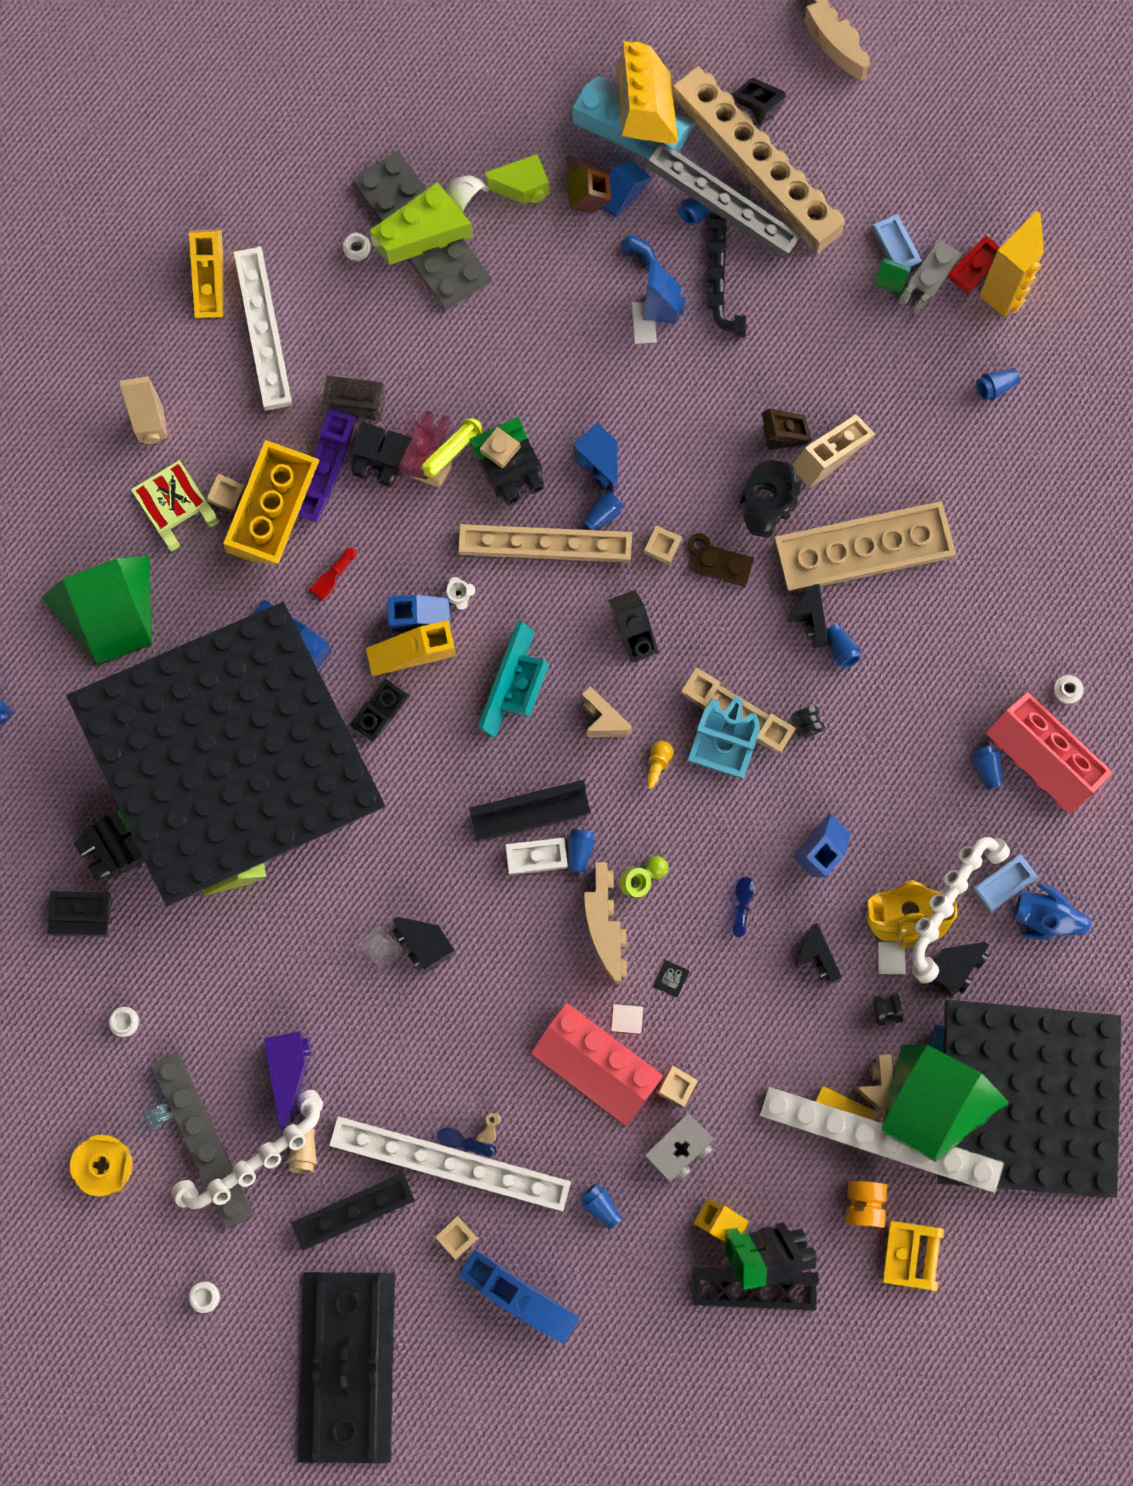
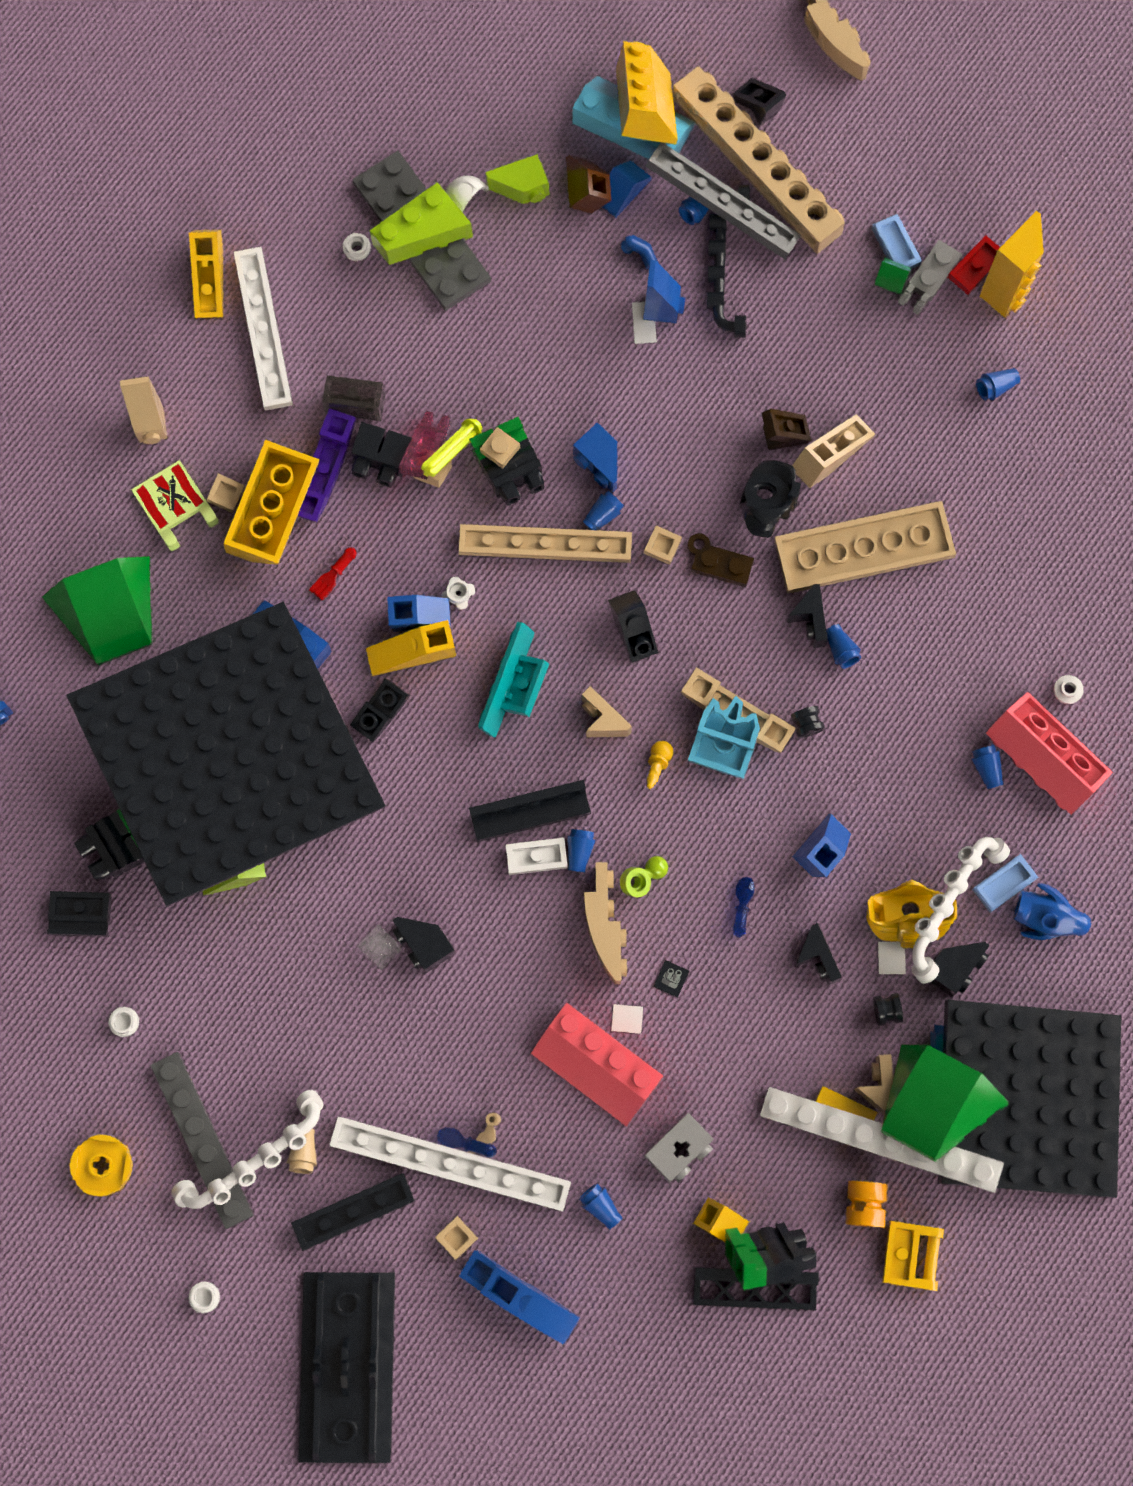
(158, 1116): clear light blue bush -> none
(287, 1069): dark purple slope -> none
(676, 1086): tan plate -> none

